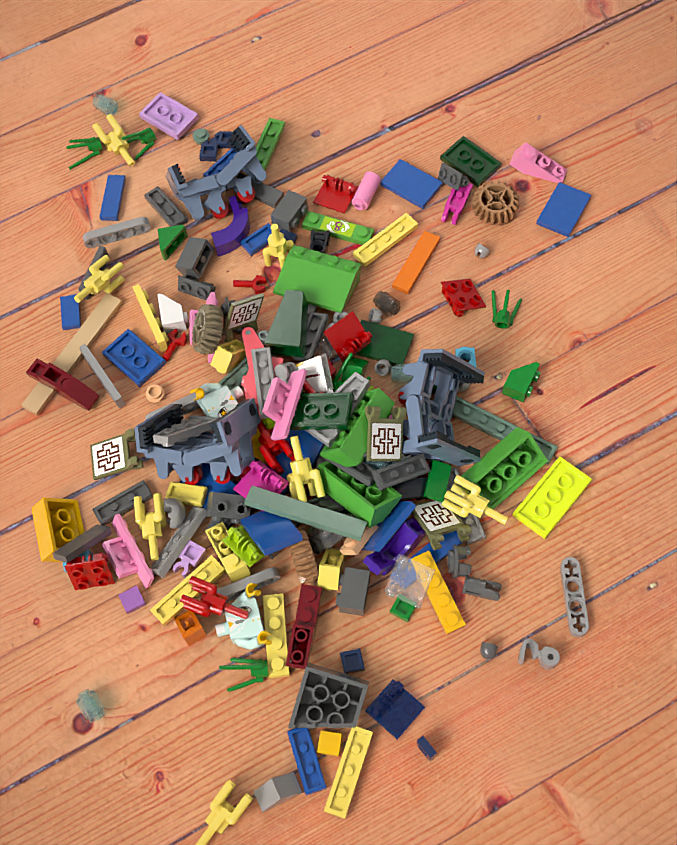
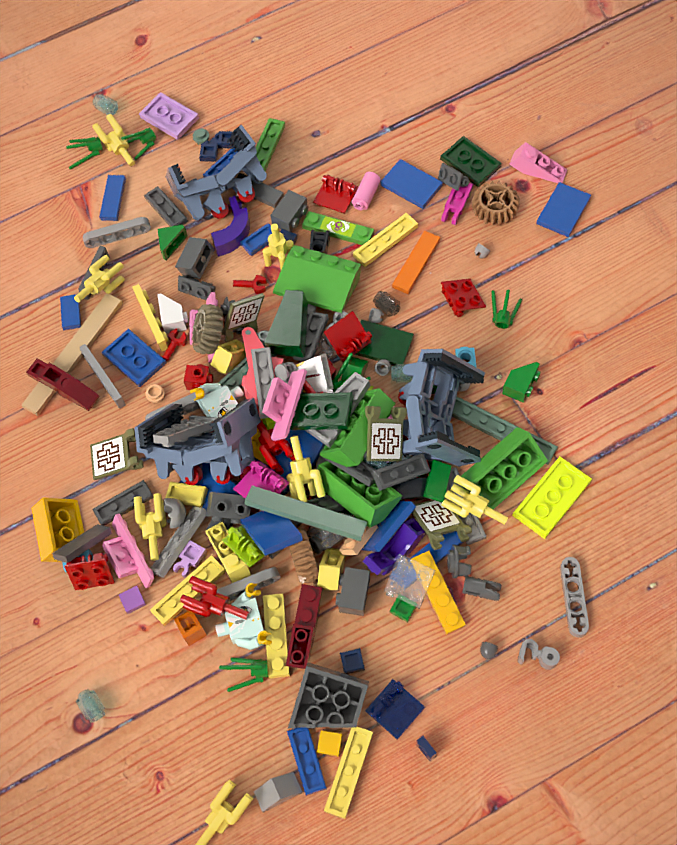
(197, 376): none -> red brick

